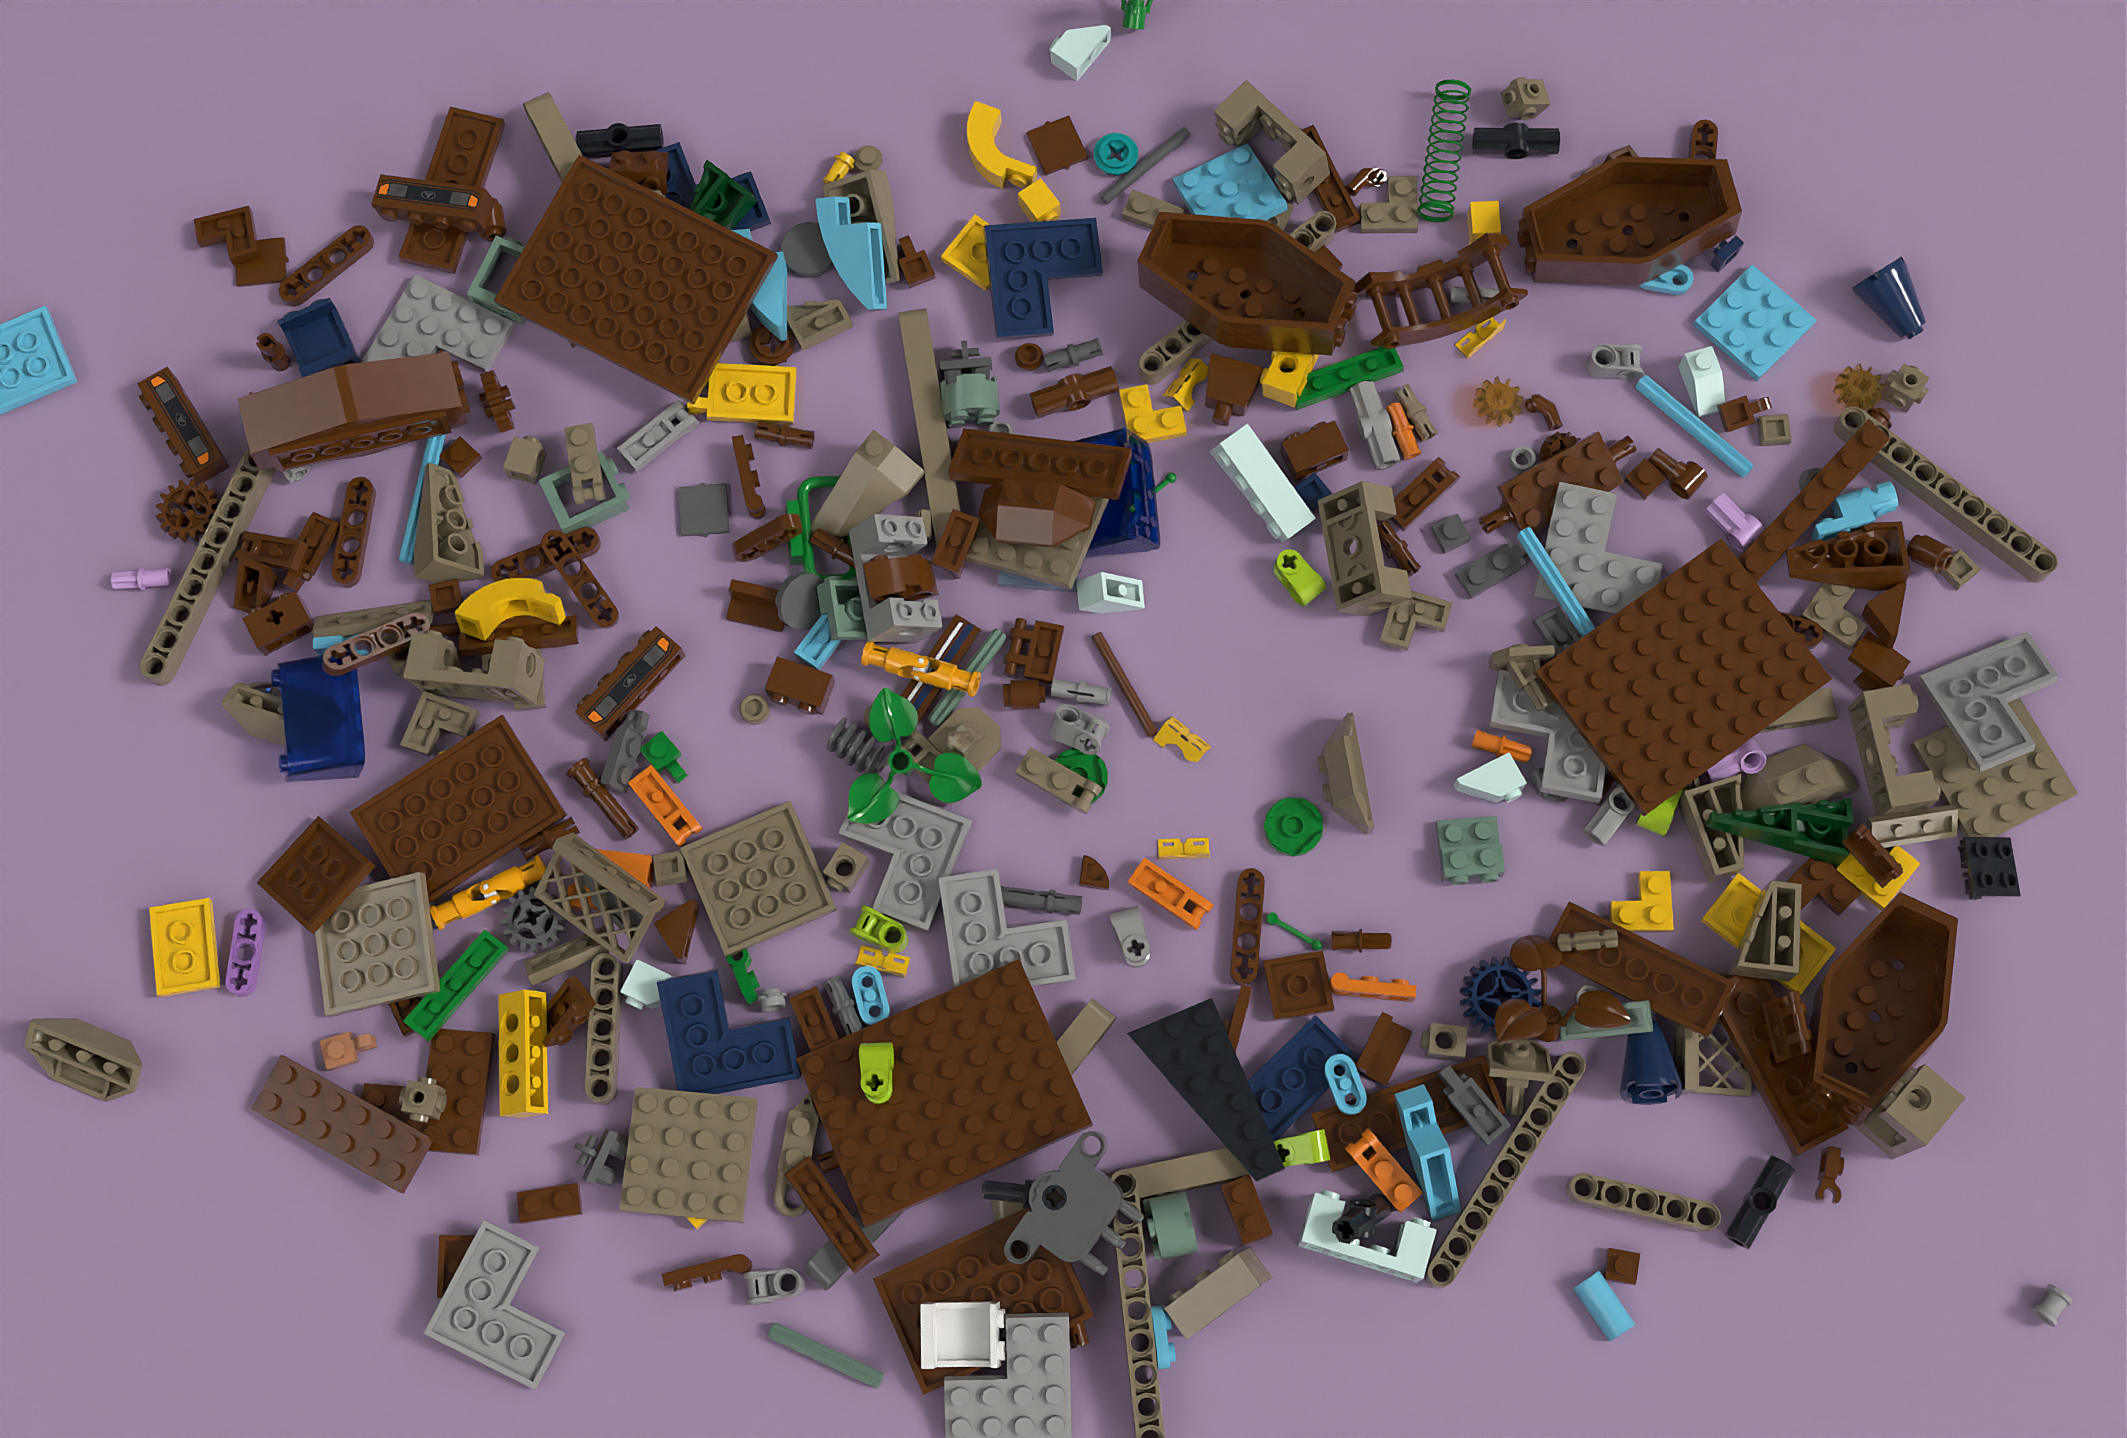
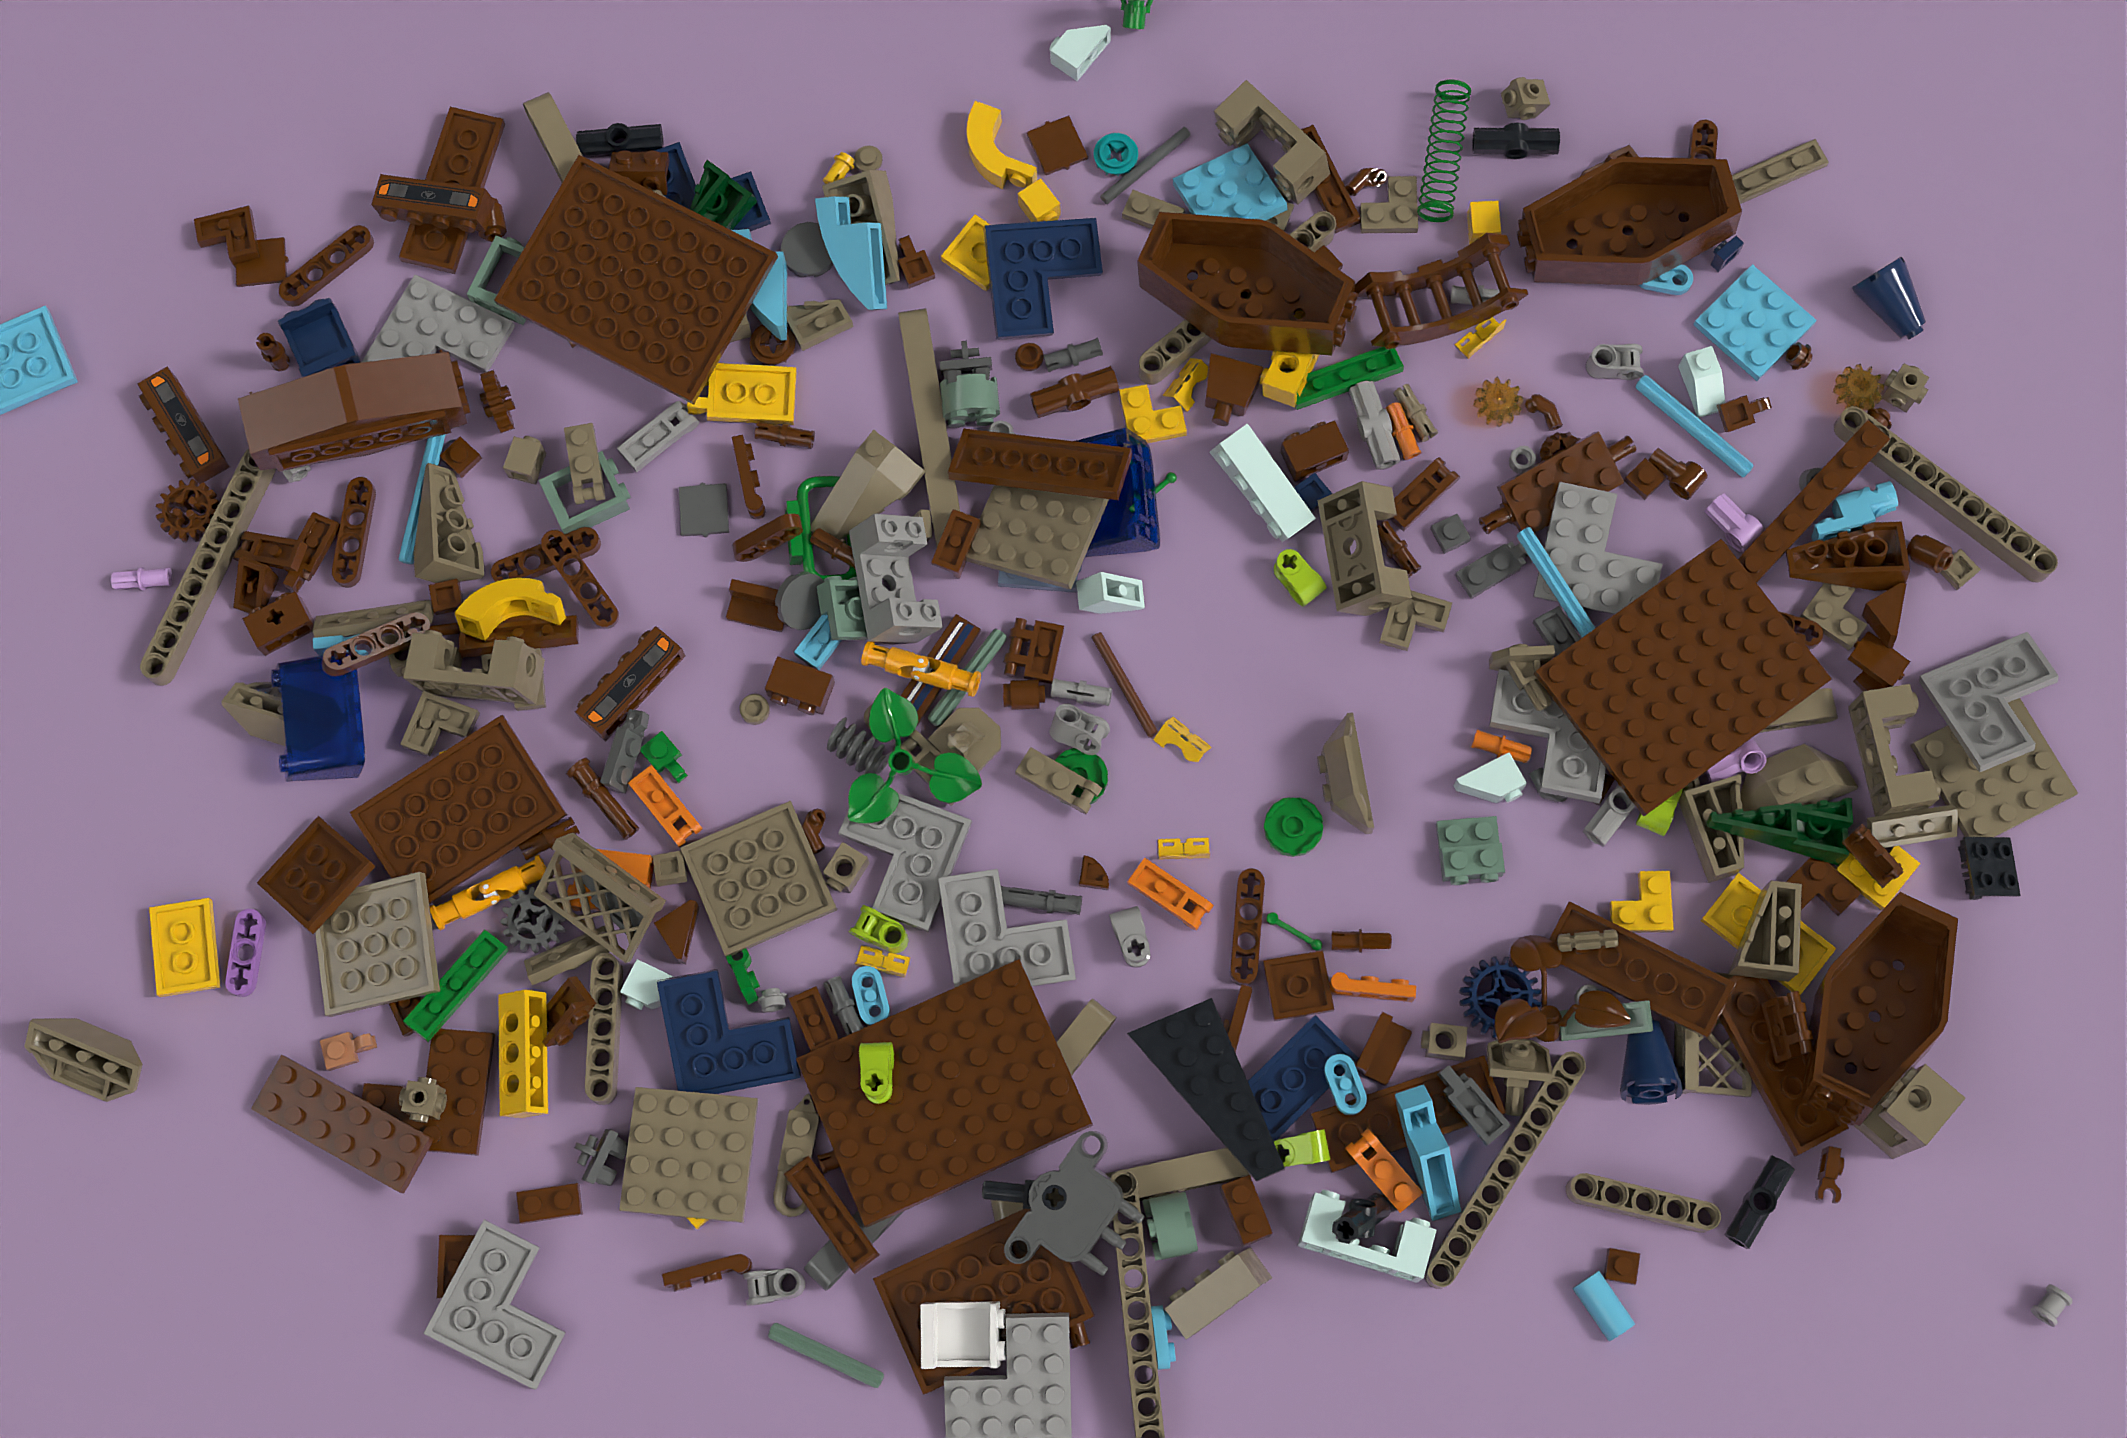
(812, 826): none -> reddish brown arm
(900, 578): reddish brown brick -> none
(1035, 512): reddish brown wedge -> none
(1774, 430): dark tan tile -> none
(1779, 170): none -> dark tan tile
(1799, 356): none -> reddish brown plate

